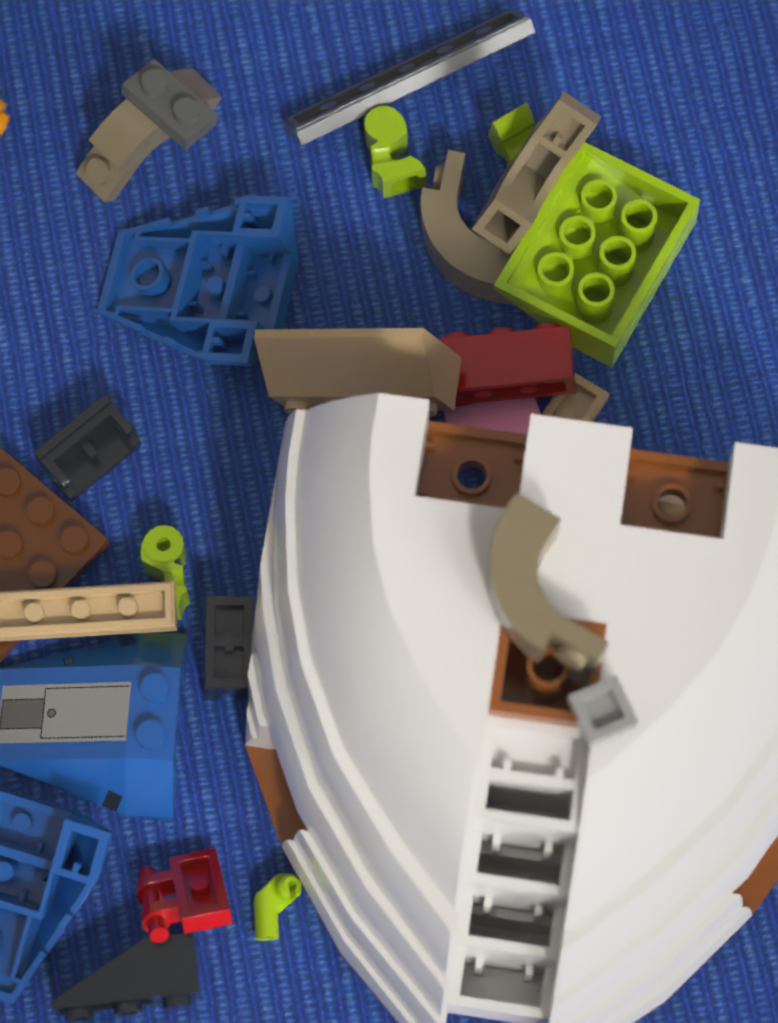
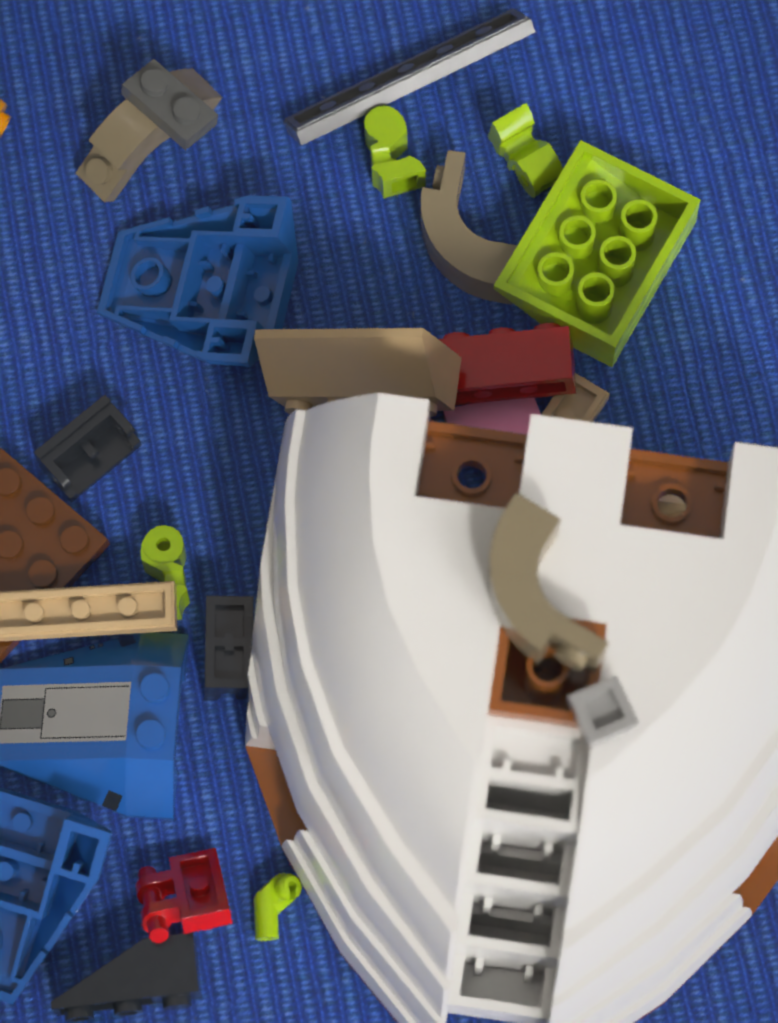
(534, 171): dark tan arch -> none

